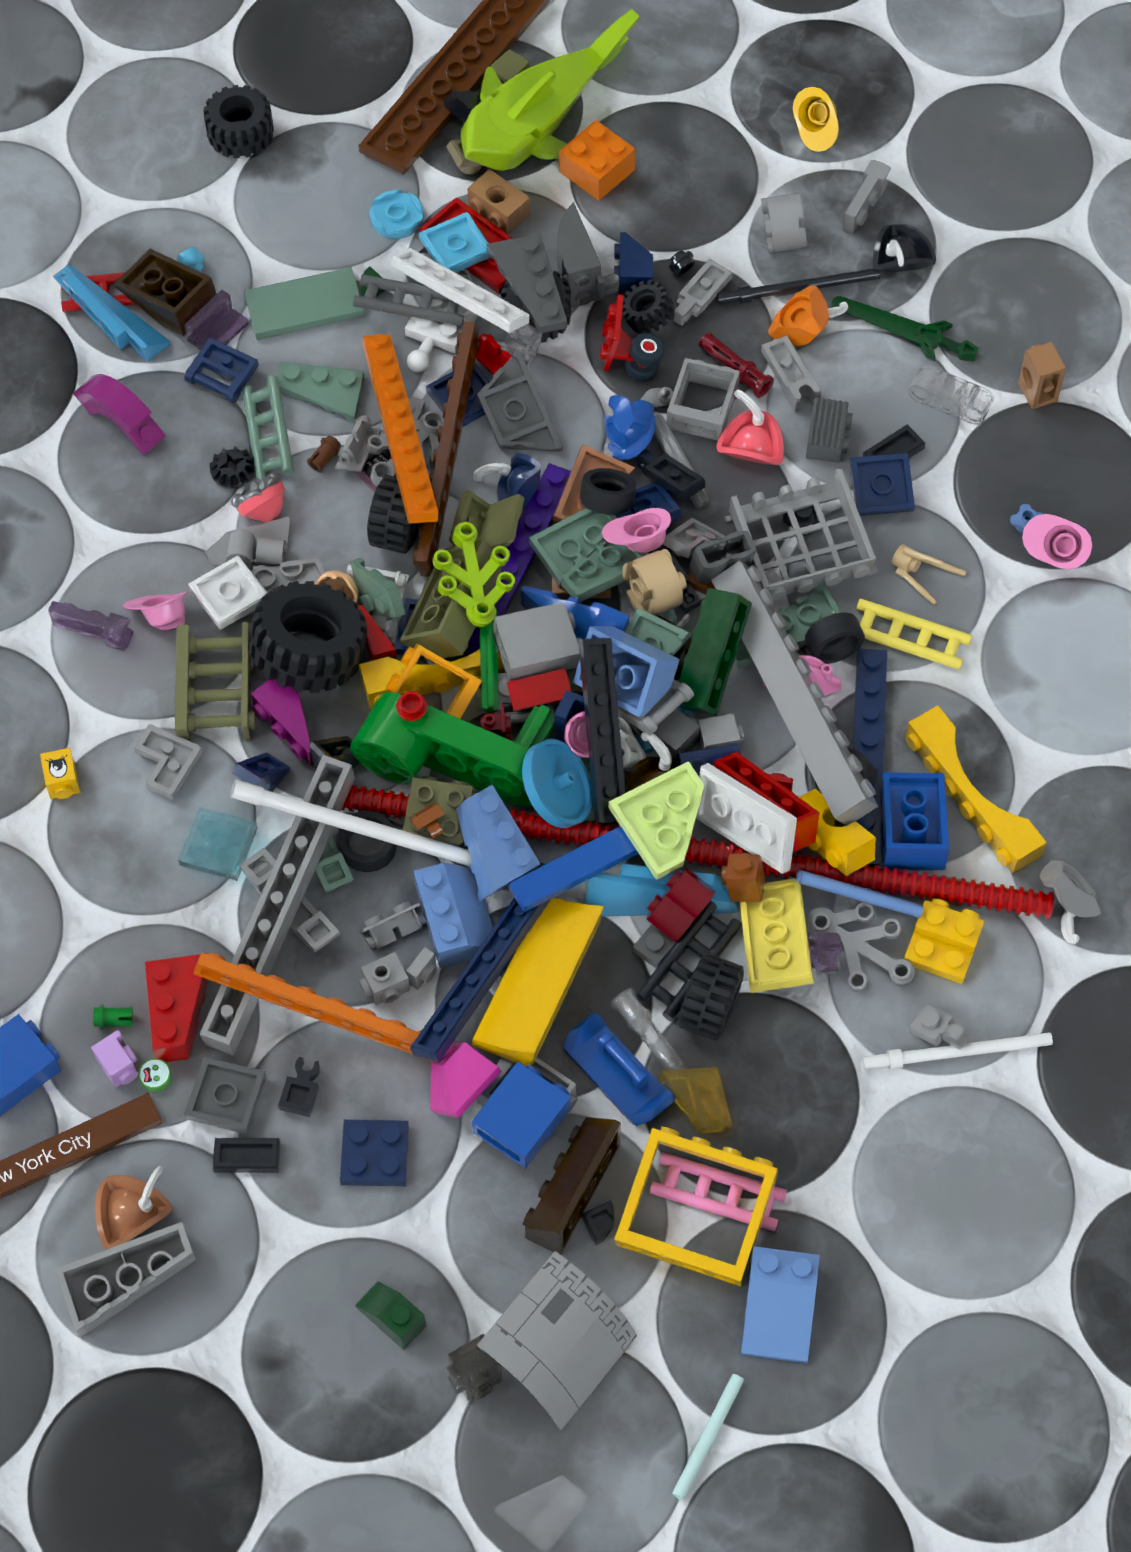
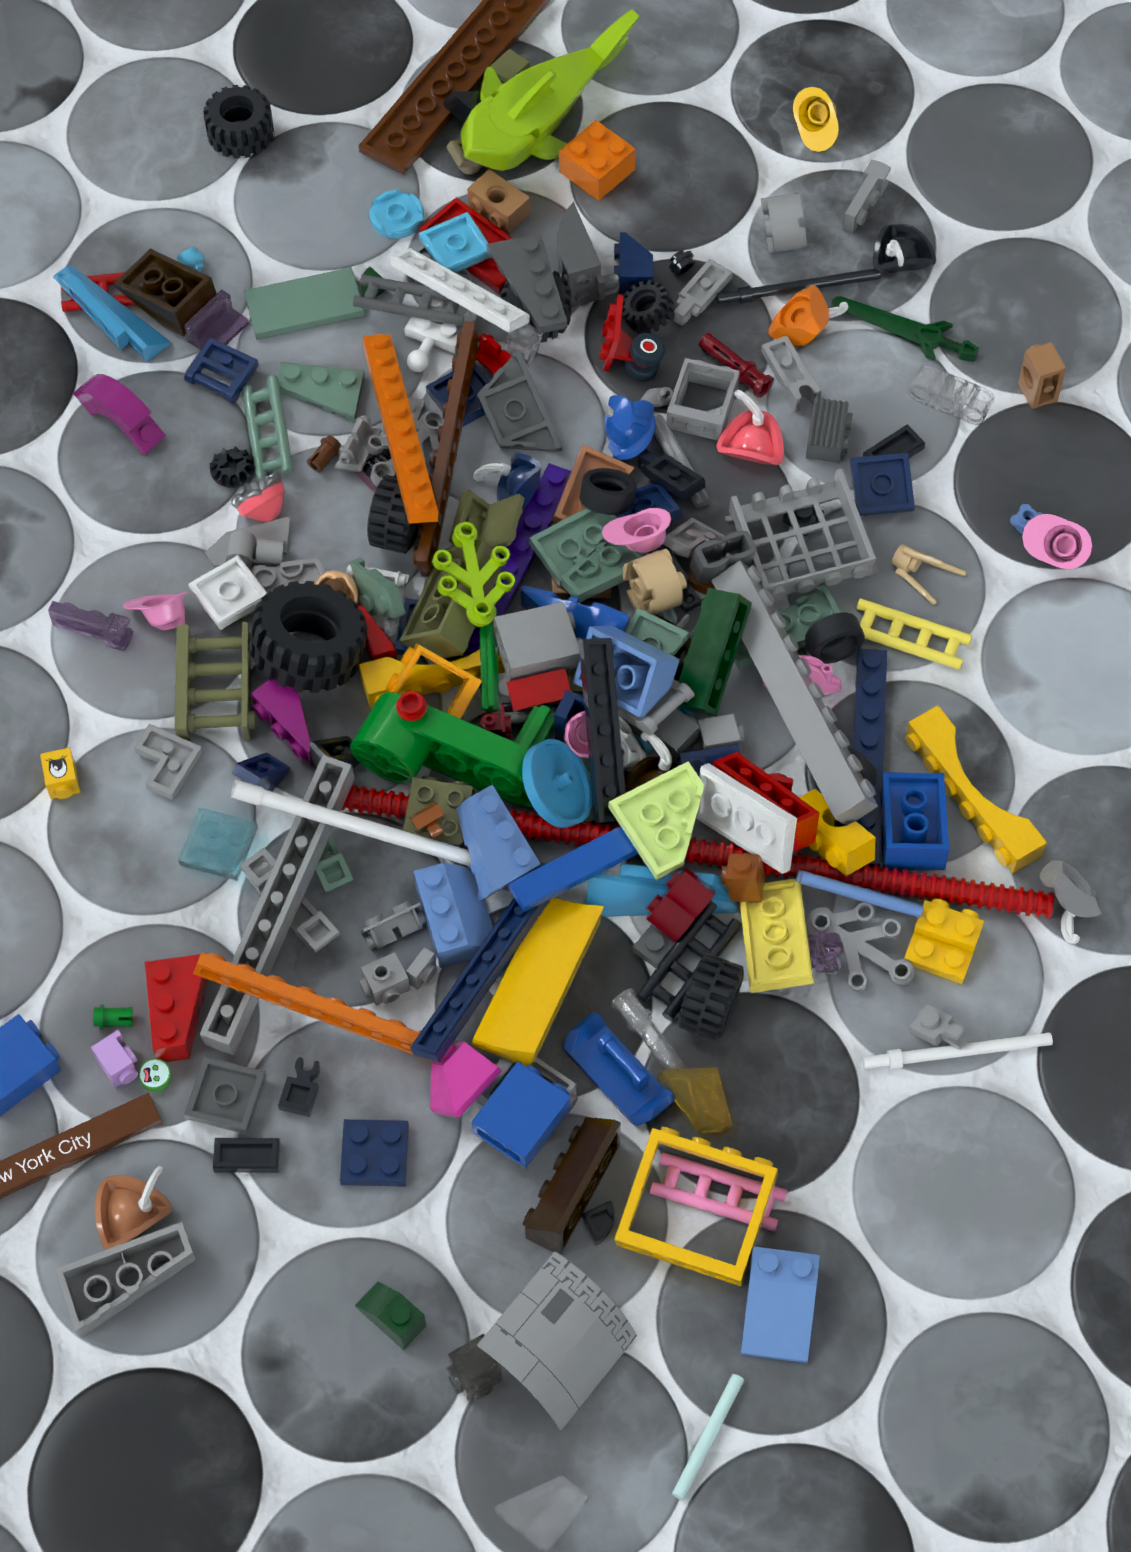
(369, 862): black tyre -> none

